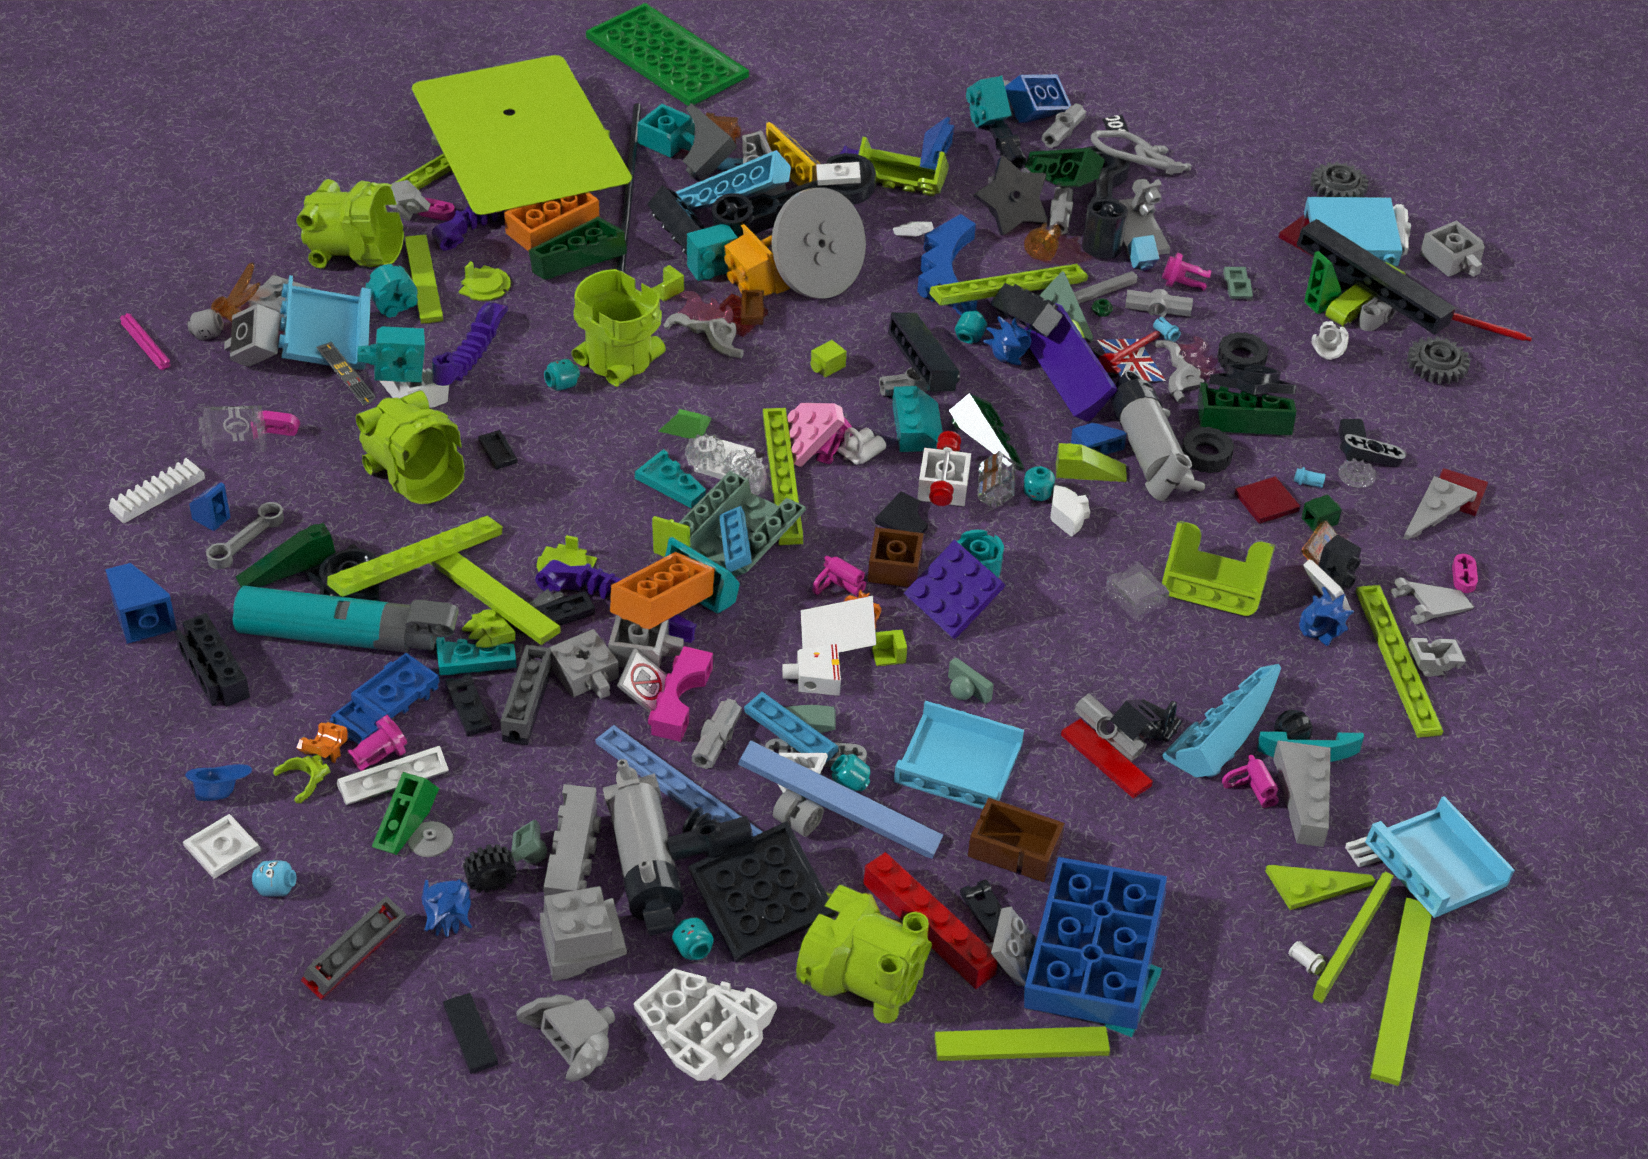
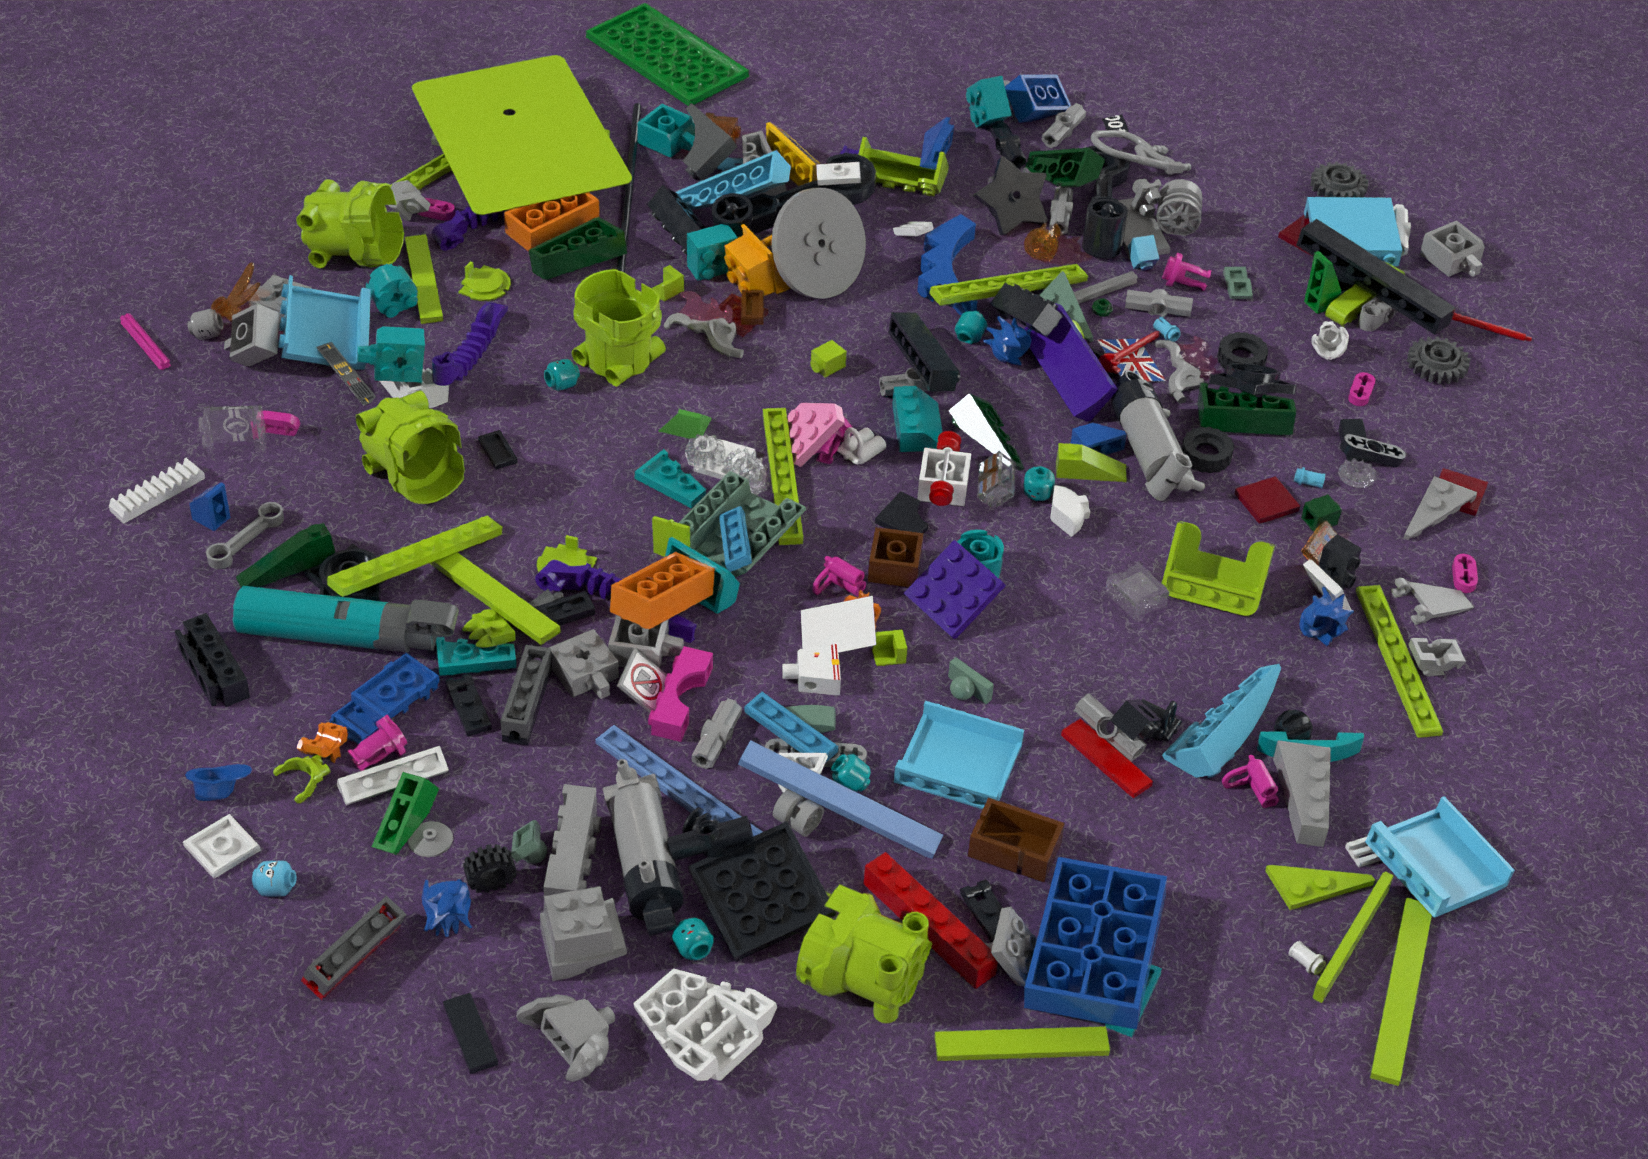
(140, 603): blue slope -> none
(1179, 207): none -> light grey wheel
(1366, 390): none -> dark pink beam

